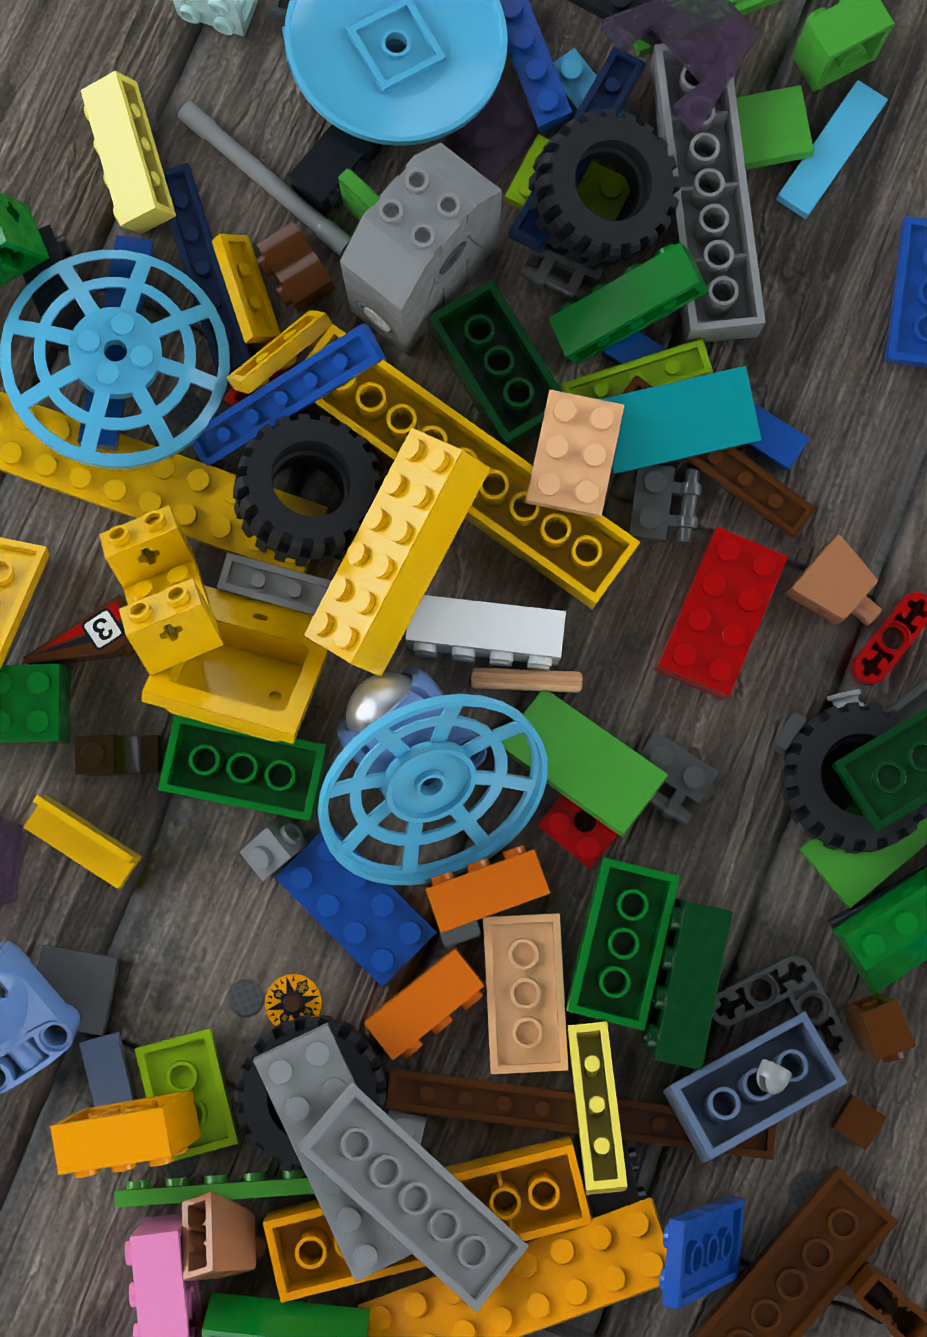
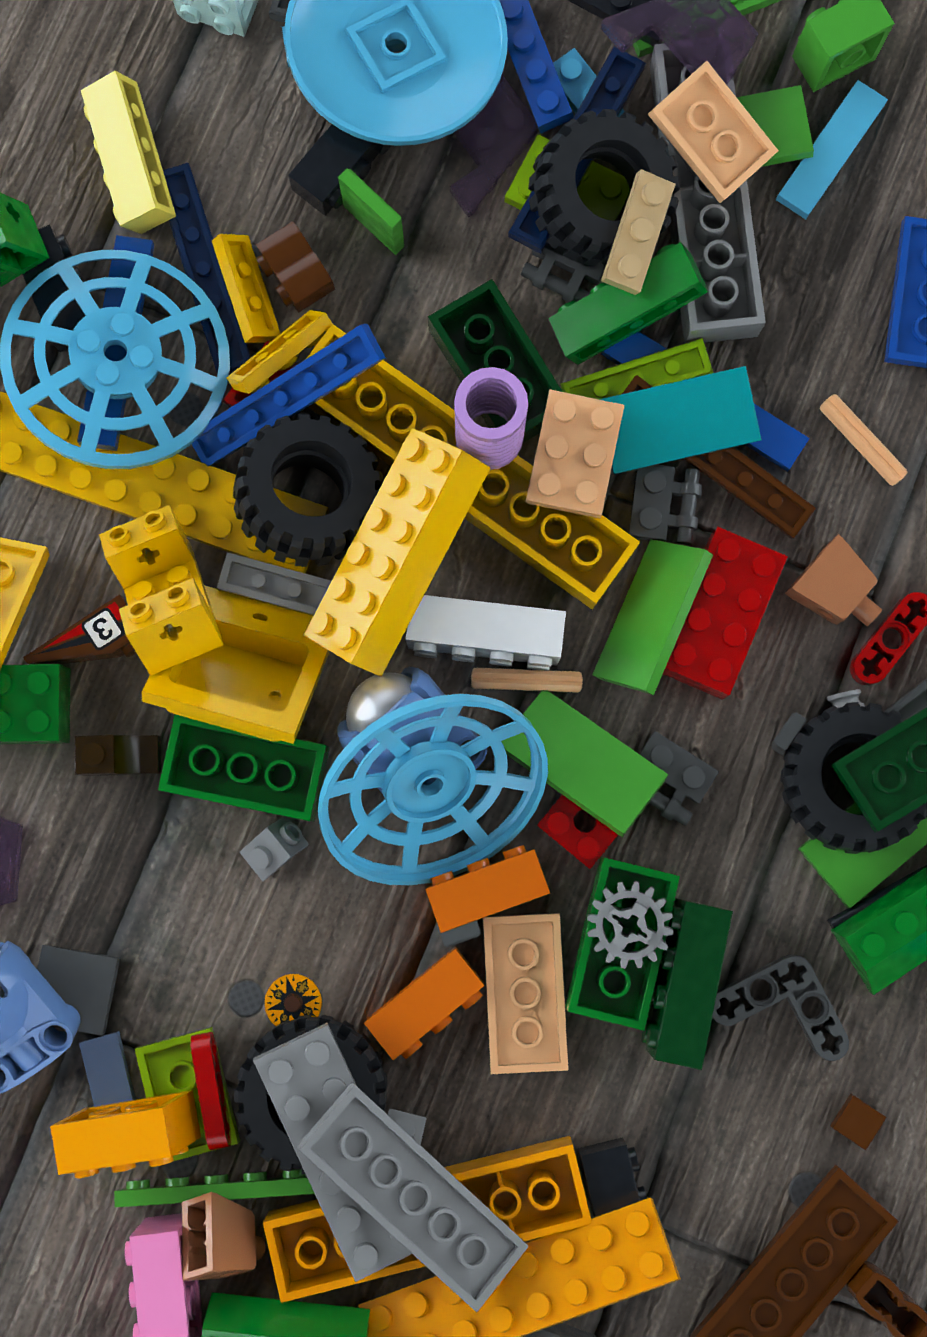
(82, 841): yellow panel -> none
(208, 129): light grey piece -> none
(211, 1091): none -> red beam
(360, 914): blue plate -> none
(420, 244): light grey piece -> none
(497, 393): none -> lavender piece
(545, 1110): reddish brown plate -> none
(597, 1108): light yellow brick -> none
(620, 940): none -> light grey gear
(638, 232): none -> tan plate
(652, 615): none -> bright green tile
(702, 1251): blue plate -> none
(713, 132): none -> light nougat plate
(724, 1100): sand blue brick -> none
(772, 1077): light grey hinge -> none
(863, 439): none -> light nougat axle
(879, 1027): reddish brown brick -> none

